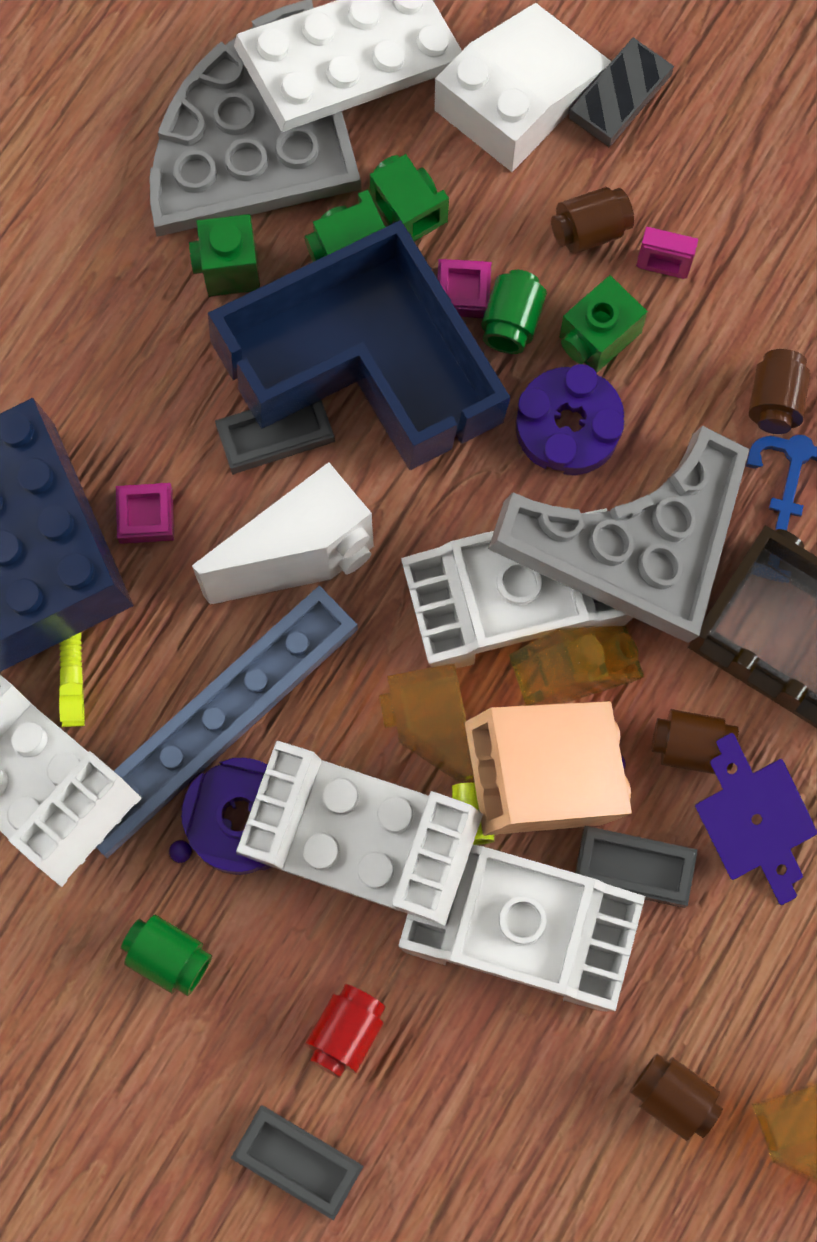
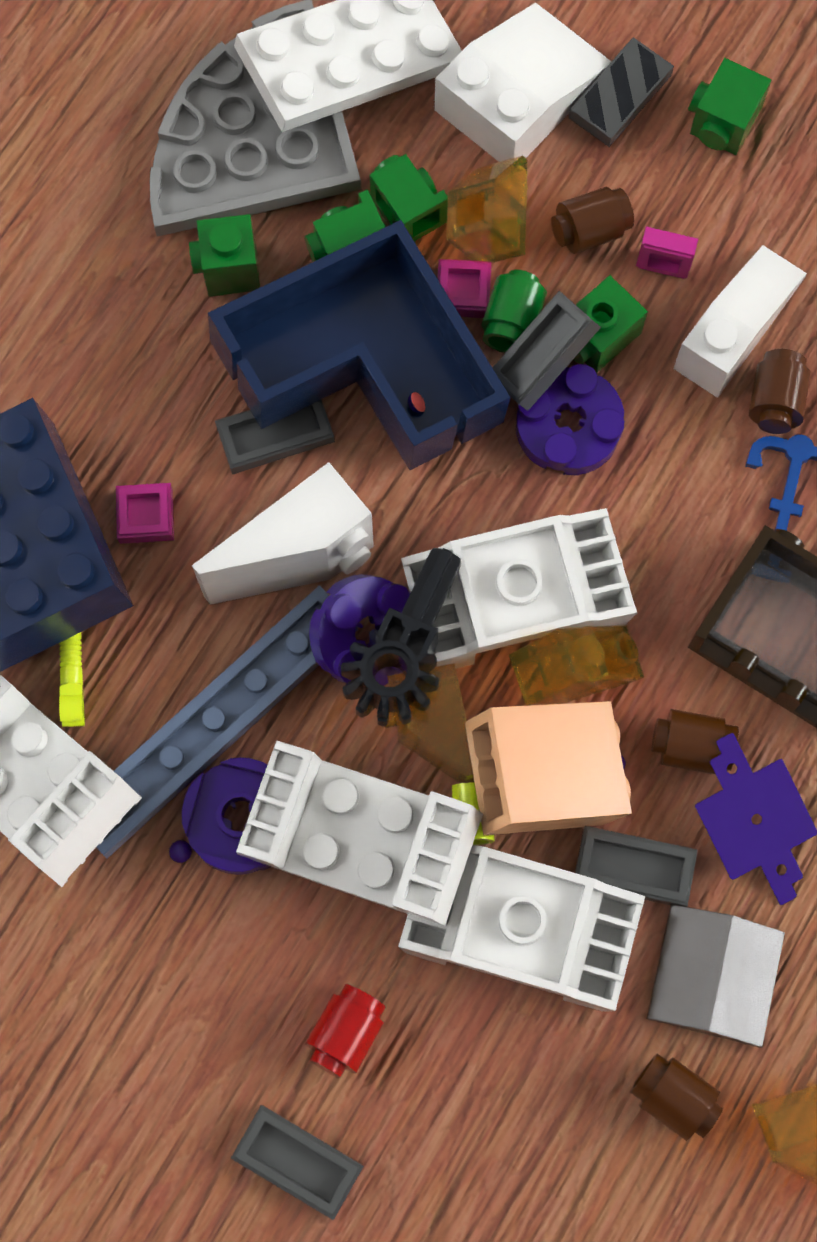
(165, 955): green brick -> none
(335, 623): none -> dark purple plate
(403, 642): none -> black gear
(416, 402): none -> coral piece
(490, 212): none -> clear yellow slope
(544, 350): none -> dark grey tile
(644, 555): light grey plate -> none
(716, 975): none -> slope
(728, 106): none -> green brick
(737, 320): none -> white slope

